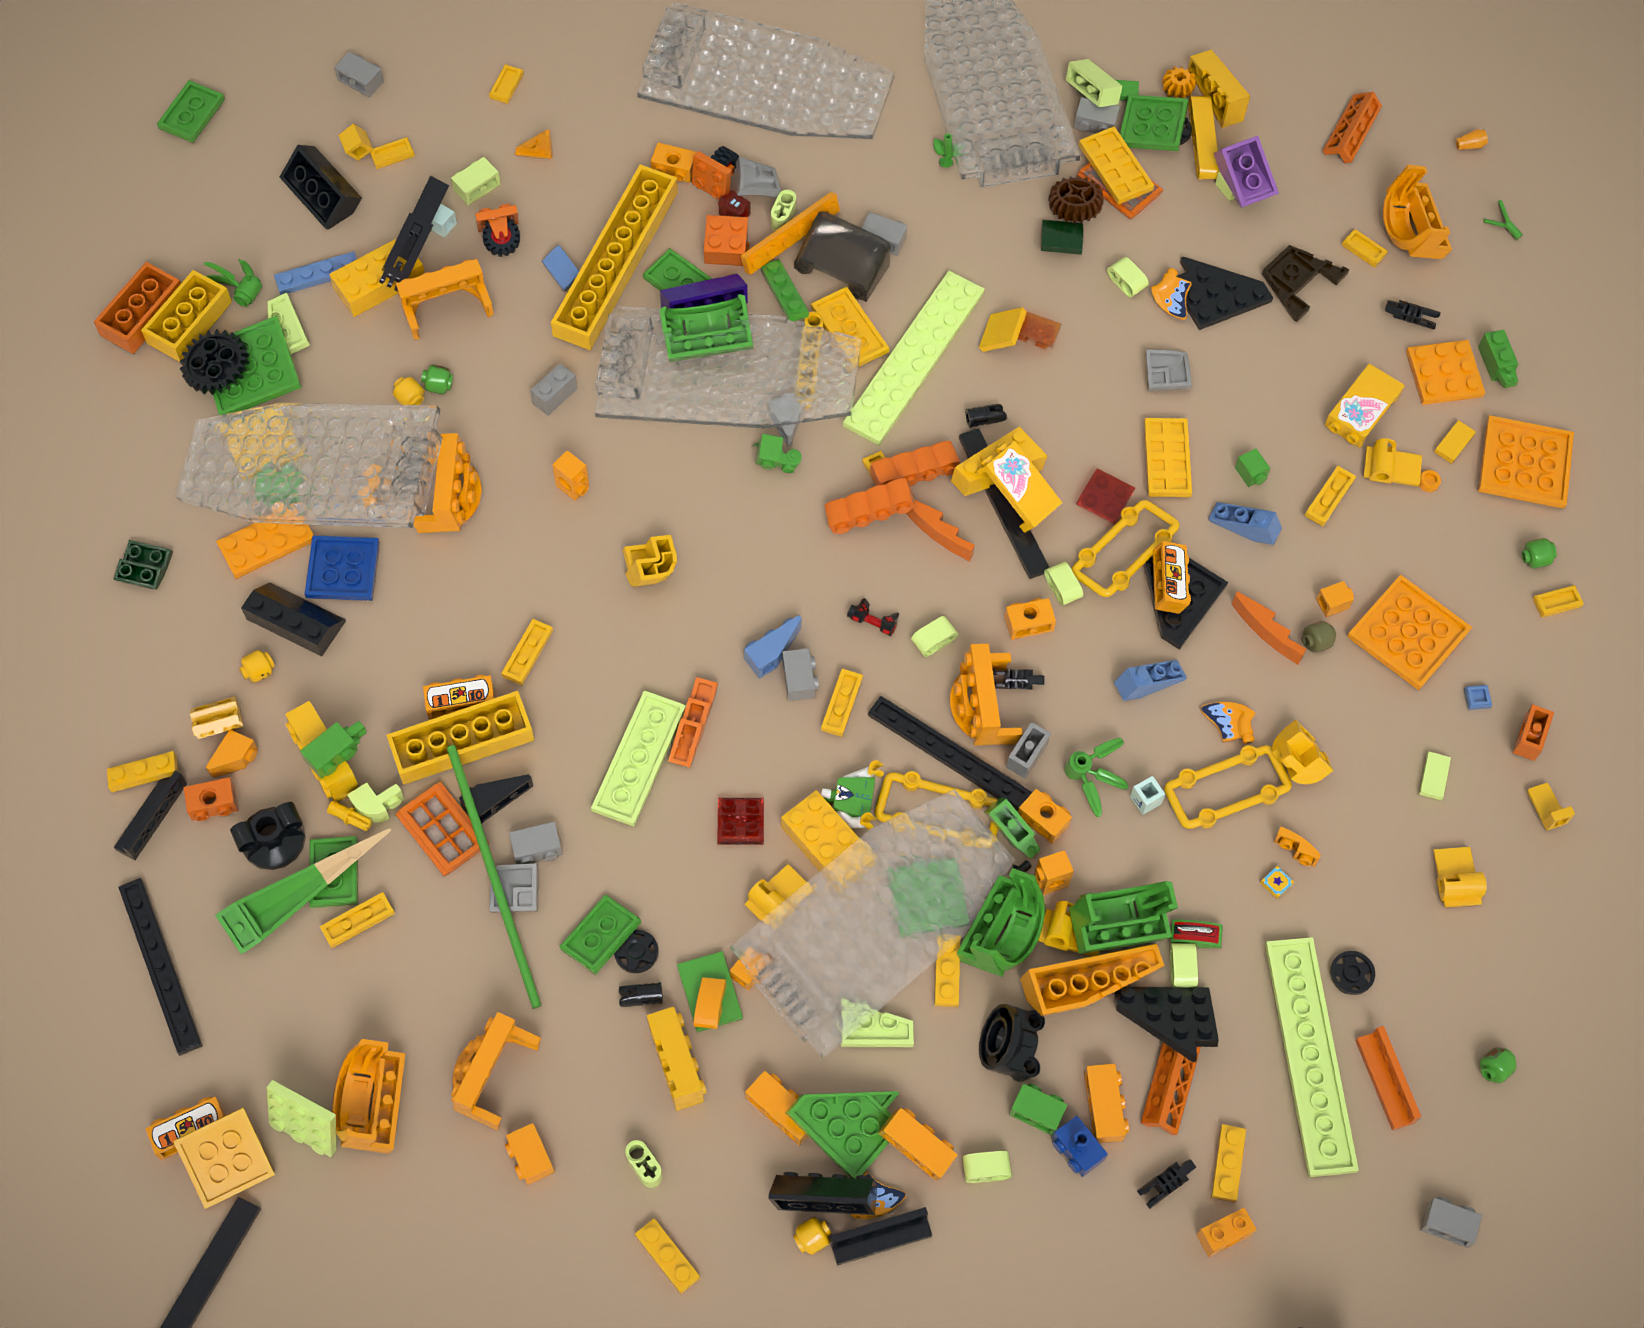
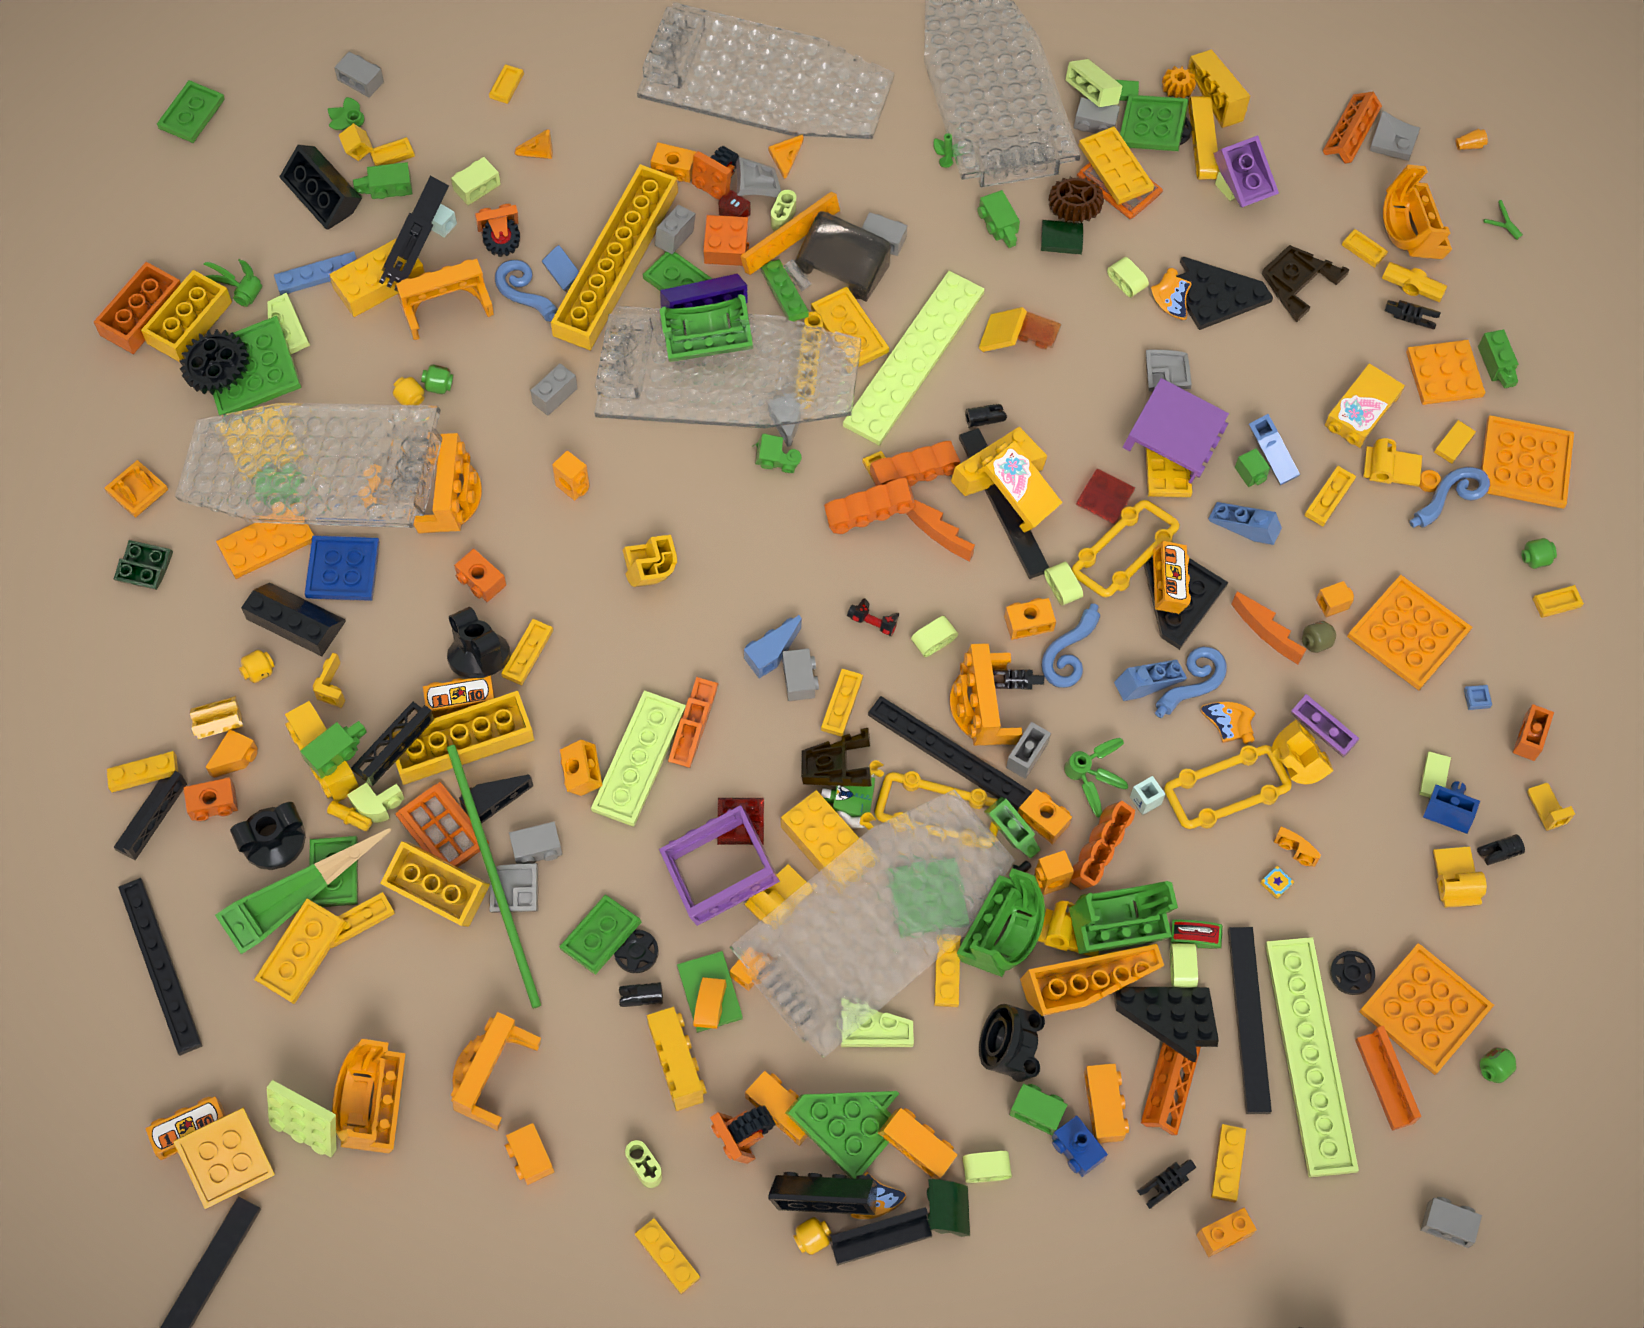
(136, 488): none -> light orange plate
(300, 951): none -> yellow tile
(322, 688): none -> yellow bracket
(346, 115): none -> bright green plate
(385, 181): none -> bright green hinge
(395, 746): none -> black fence
(435, 884): none -> yellow brick
(473, 565): none -> orange brick
(476, 647): none -> black piece
(538, 302): none -> medium blue plant
(580, 767): none -> light orange brick
(675, 229): none -> light grey brick
(732, 895): none -> medium lavender window
(742, 1132): none -> plate
(785, 153): none -> light orange tile
(800, 279): none -> clear pin
(828, 763): none -> dark brown wing
(948, 1207): none -> dark green slope
(999, 217): none -> bright green hinge
(1085, 627): none -> medium blue plant
(1101, 844): none -> orange brick
(1173, 697): none -> medium blue plant
(1179, 427): none -> medium lavender panel
(1249, 1021): none -> black tile
(1274, 449): none -> slope
(1324, 725): none -> medium lavender brick
(1394, 137): none -> light grey plate
(1414, 282): none -> yellow piece
(1426, 1008): none -> light orange plate
(1432, 511): none -> medium blue plant
(1452, 807): none -> blue brick
(1502, 849): none -> black hinge

